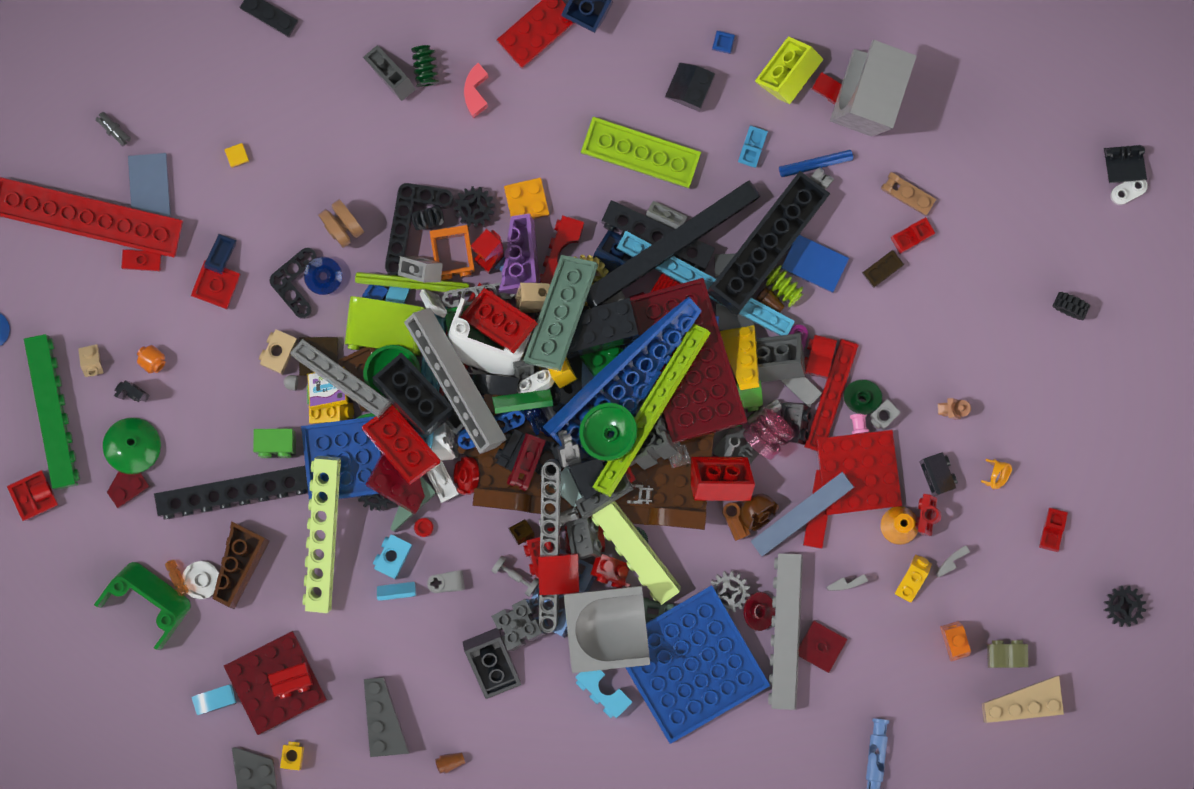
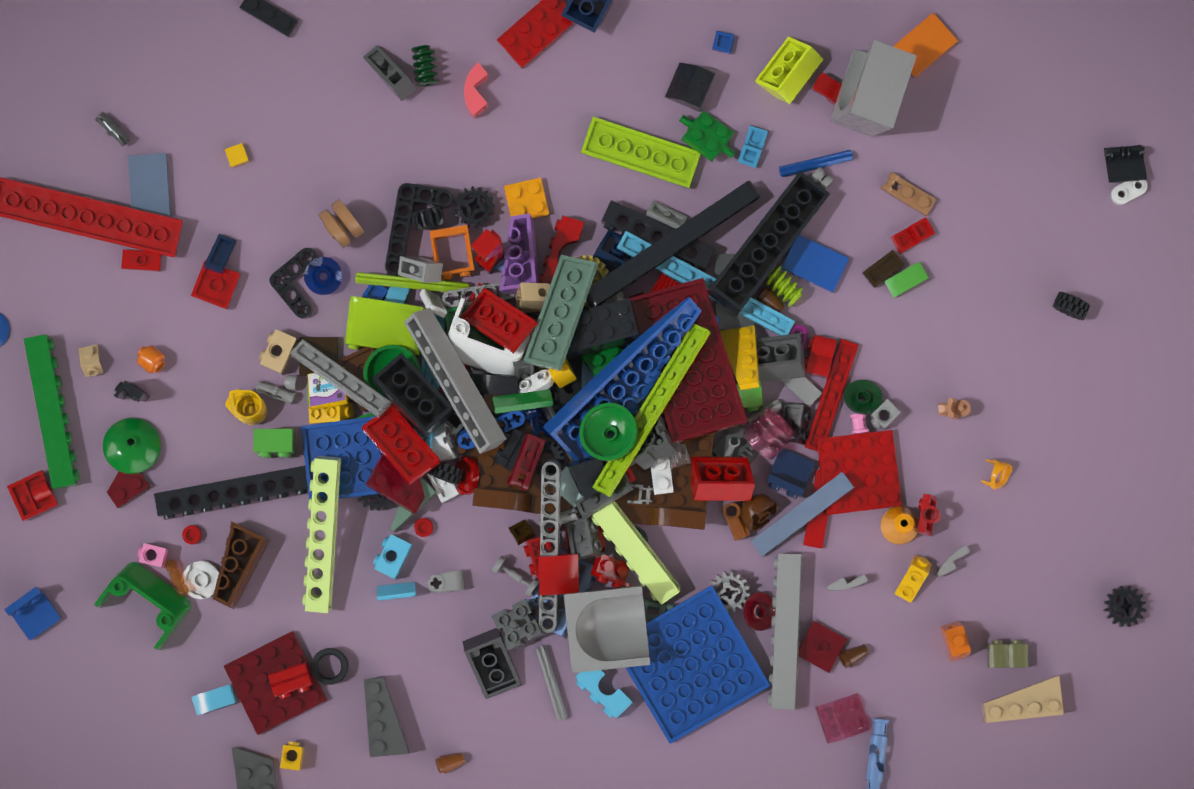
(33, 613): none -> blue bracket
(160, 558): none -> bright pink brick
(192, 534): none -> red tile
(246, 406): none -> yellow helmet
(275, 392): none -> light grey pin
(315, 663): none -> black tyre
(447, 473): none -> black tyre
(551, 683): none -> light grey axle
(569, 450): flat silver plate -> none
(662, 477): none -> white plate
(707, 136): none -> green plate
(790, 473): none -> dark blue bracket
(842, 718): none -> clear pink bracket
(853, 655): none -> reddish brown cone
(906, 279): none -> bright green slope
(927, 42): none -> orange tile
(938, 474): black slope -> none
(1053, 529): red slope -> none

